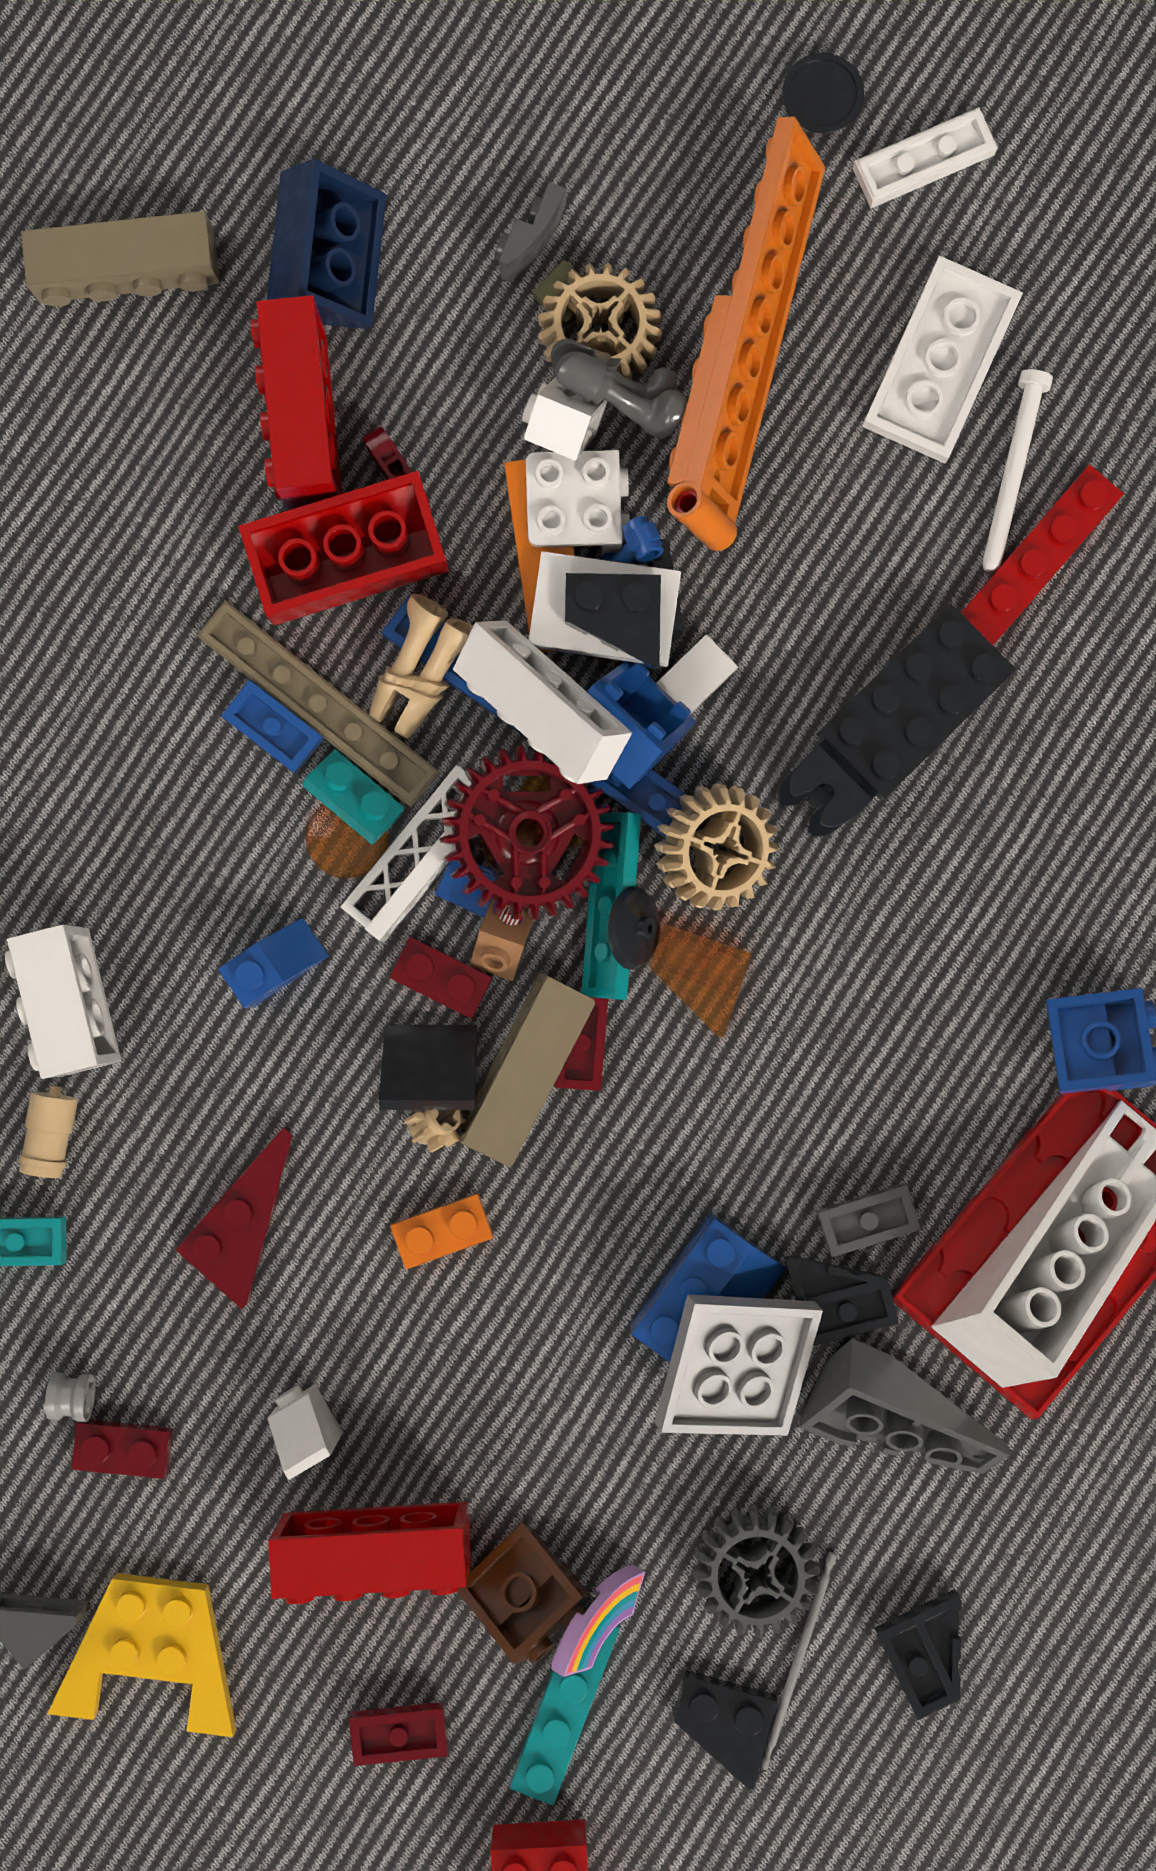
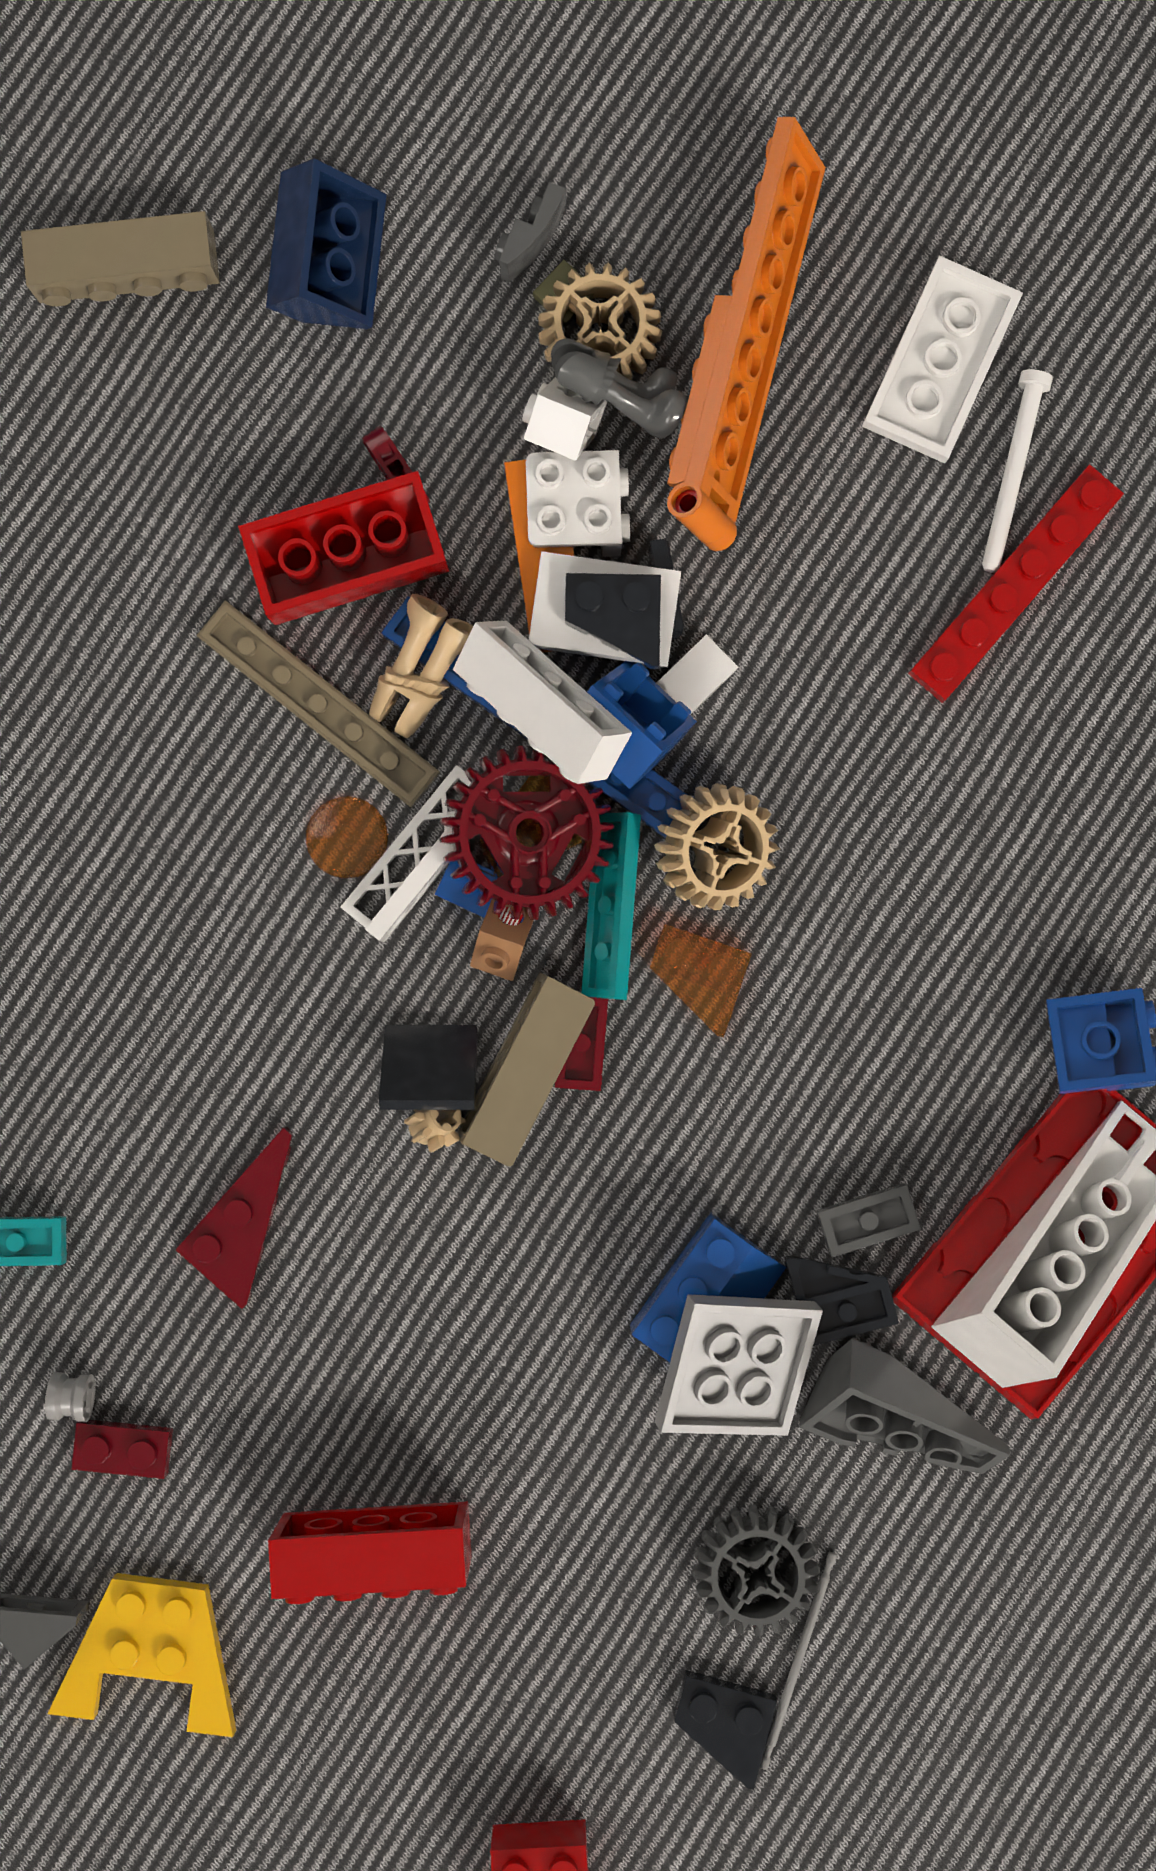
(47, 1133): tan piece -> none
(62, 1001): white brick -> none
(272, 727): blue plate -> none
(273, 963): blue slope -> none
(297, 401): red brick -> none
(303, 1429): white slope -> none
(353, 797): teal plate -> none
(398, 1734): dark red plate -> none
(441, 977): dark red plate -> none
(442, 1231): orange plate -> none
(524, 1595): reddish brown plate -> none
(558, 1728): teal plate -> none
(589, 1631): tile -> none
(633, 927): black piece -> none
(642, 543): blue bar -> none
(823, 92): black piece -> none
(896, 721): black hinge -> none
(924, 157): white tile -> none
(926, 1653): black wing -> none

